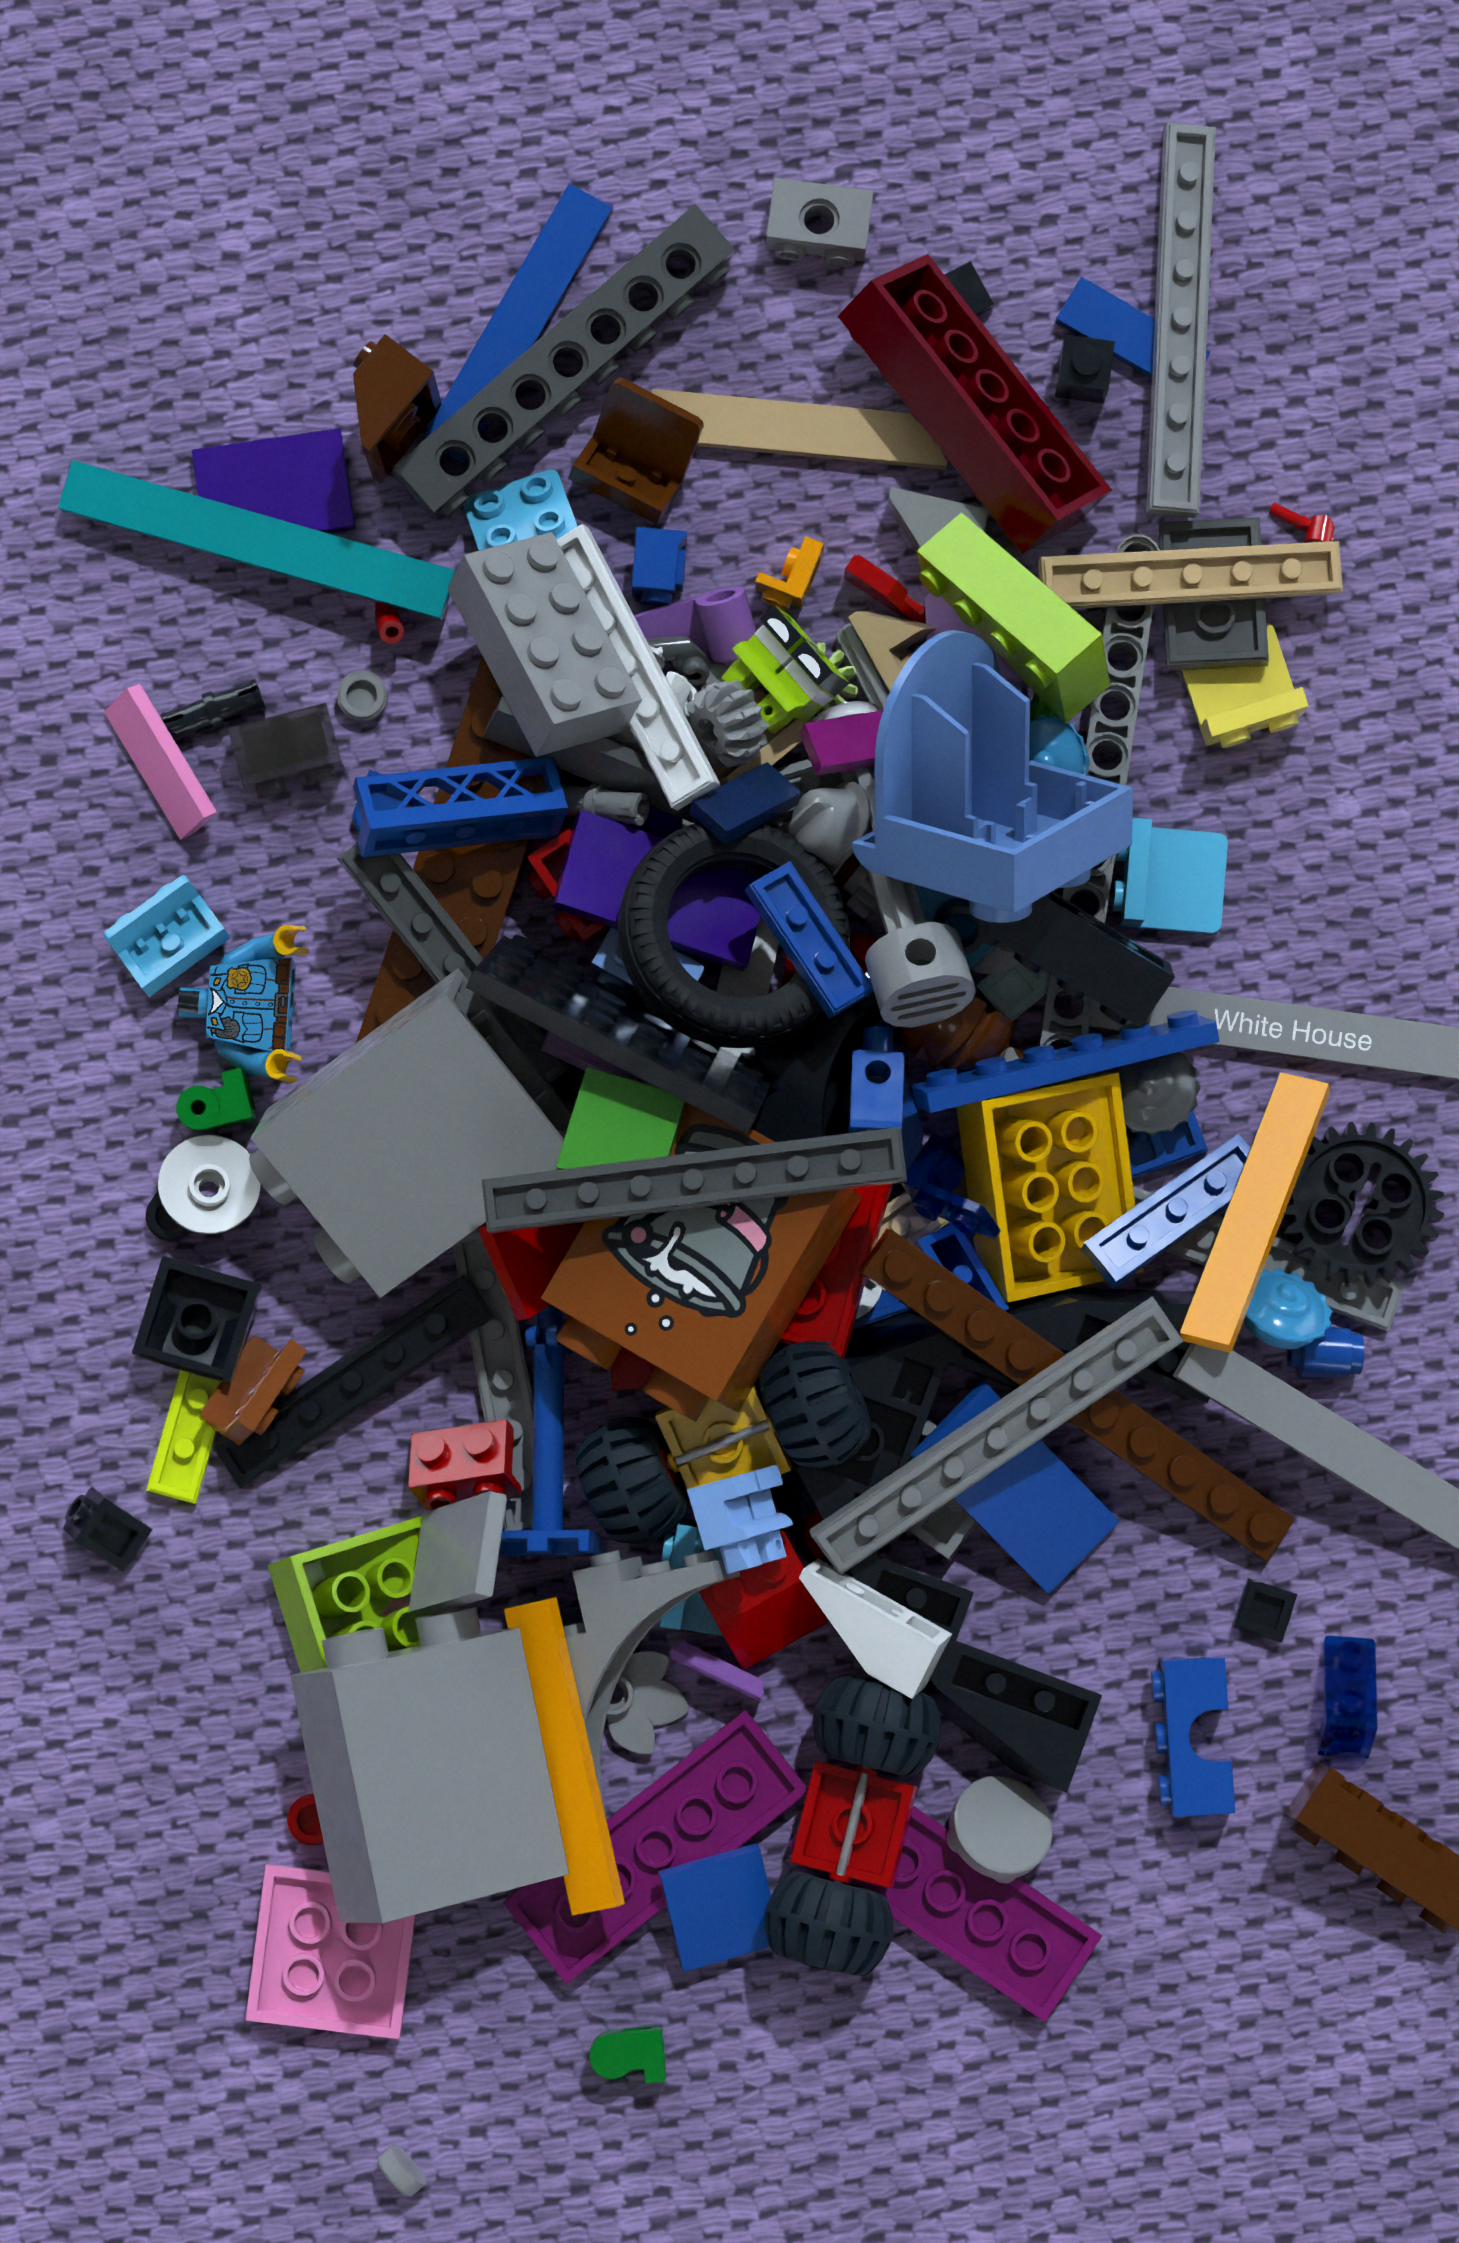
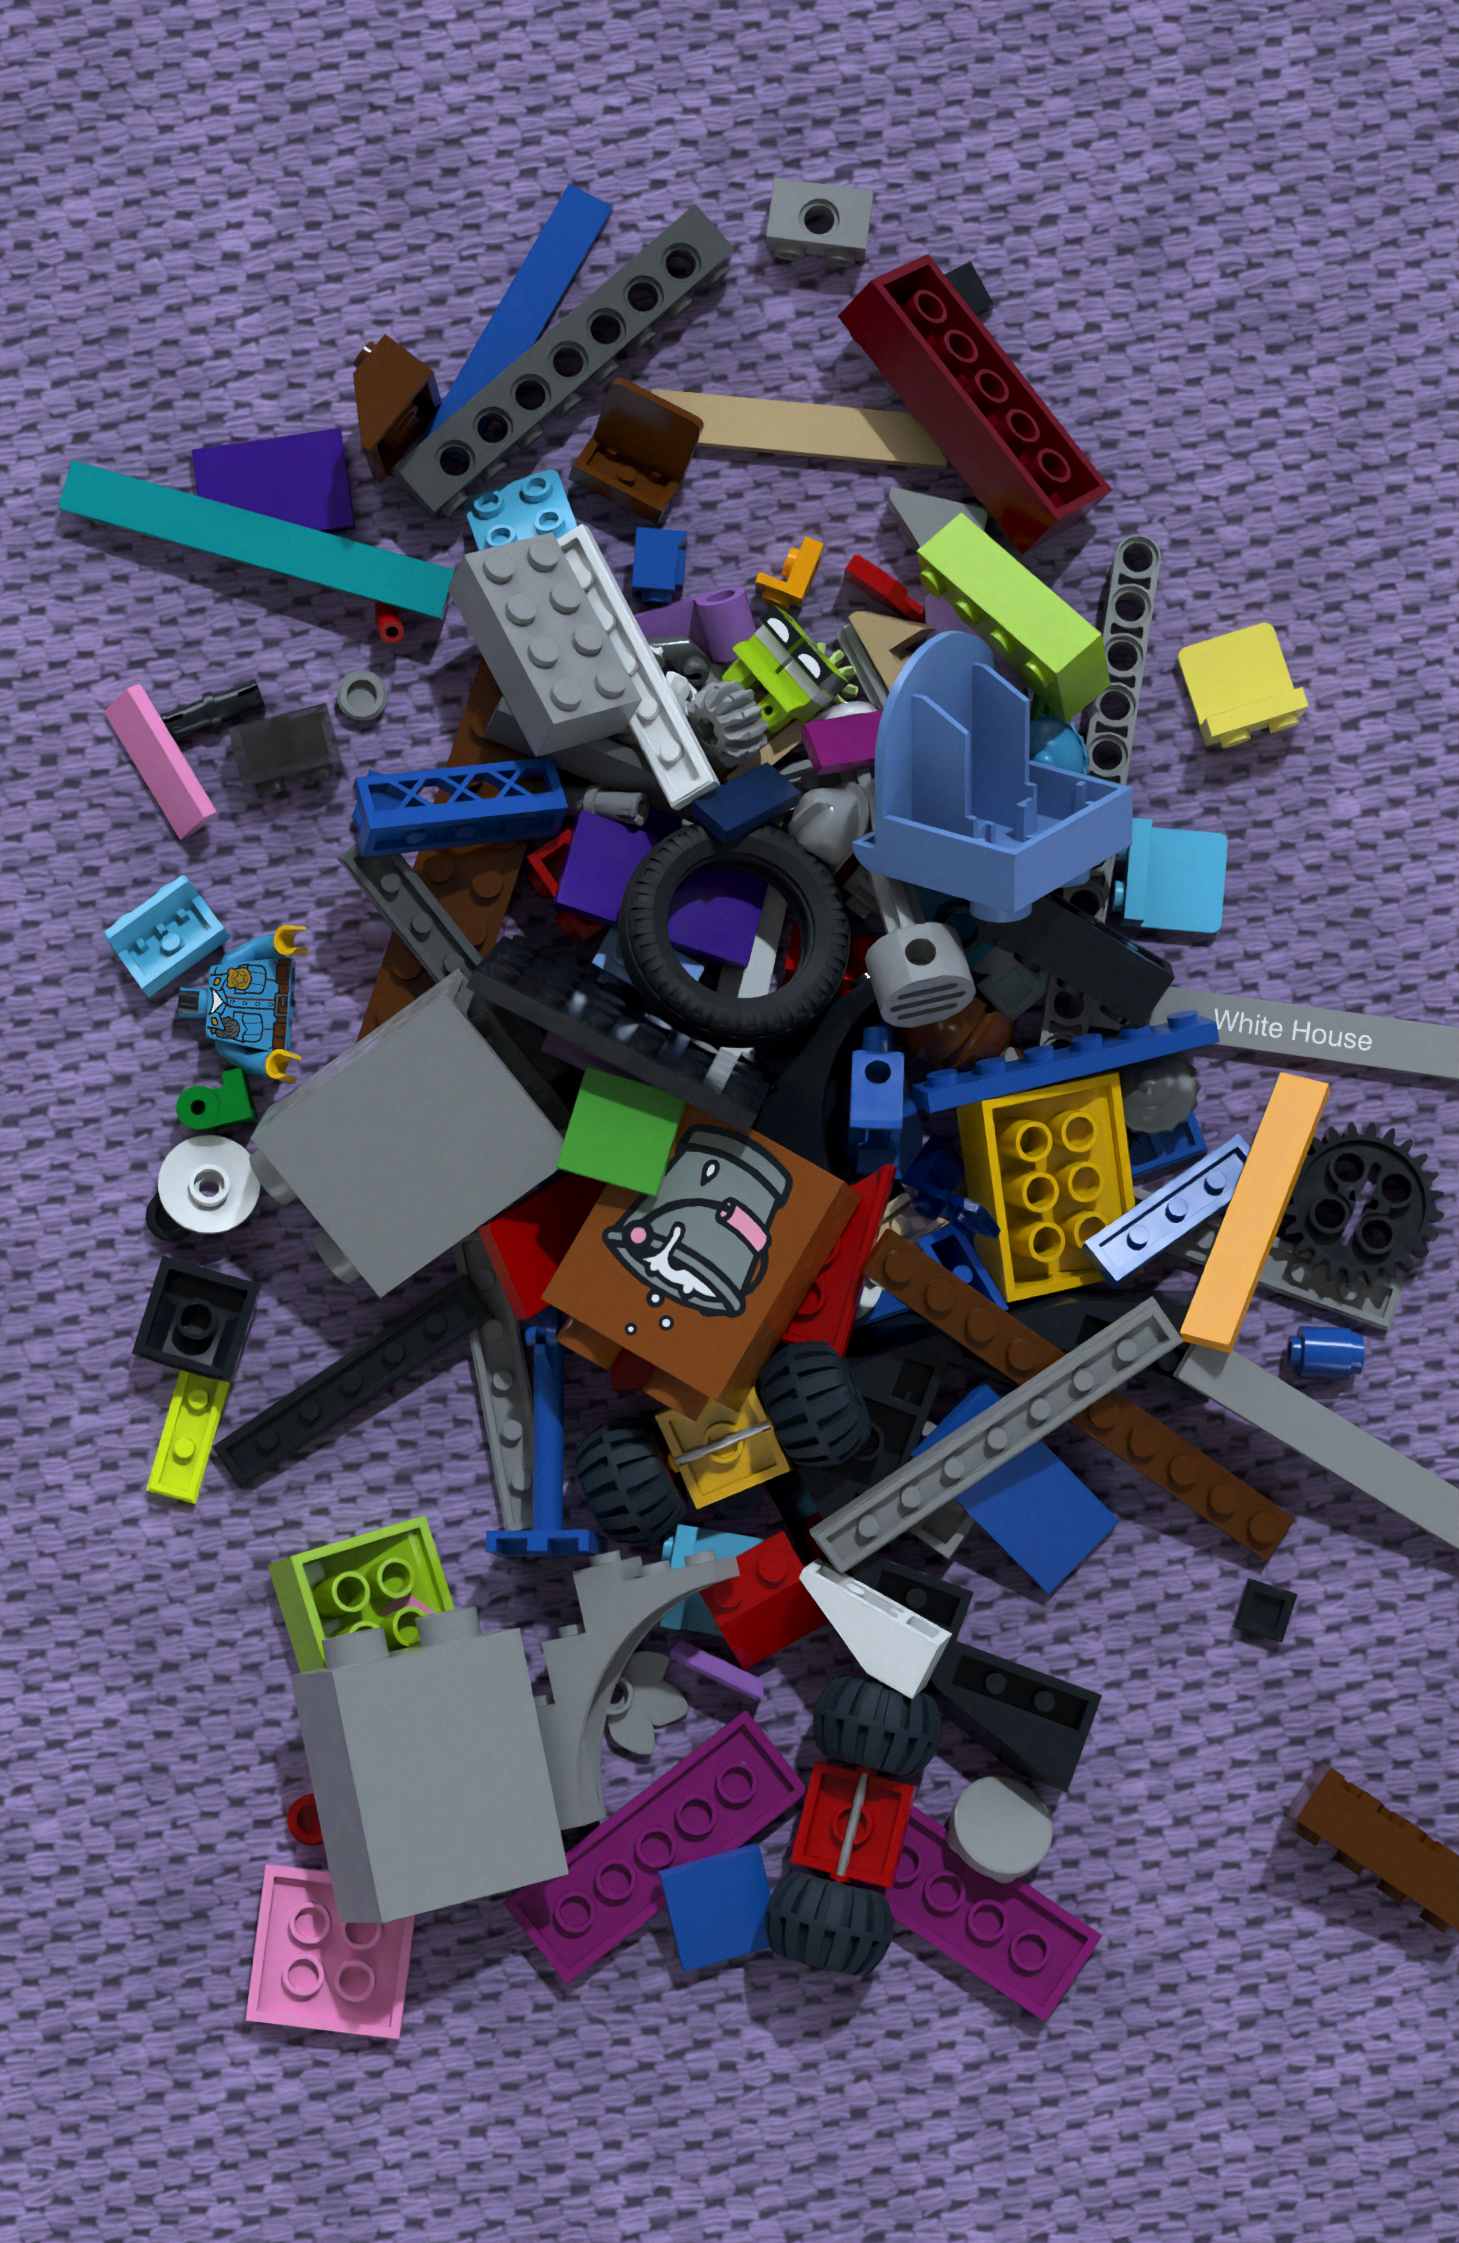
(105, 1528): black bracket -> none
(246, 1402): dark orange bracket -> none
(401, 2171): light grey tile -> none
(458, 1554): light grey tile -> none
(462, 1463): bracket -> none
(588, 1849): light orange tile -> none
(629, 2049): green leg -> none
(694, 1180): dark grey tile -> none
(741, 1518): light blue hips -> none
(809, 939): blue tile -> none
(1084, 369): black brick -> none
(1103, 316): blue tile -> none
(1181, 320): light grey tile -> none
(1186, 1691): blue arch -> none
(1194, 574): tan tile -> none
(1214, 631): dark grey tile -> none
(1287, 1311): dark azure piece -> none
(1317, 529): red hand -> none
(1349, 1697): clear blue bracket -> none

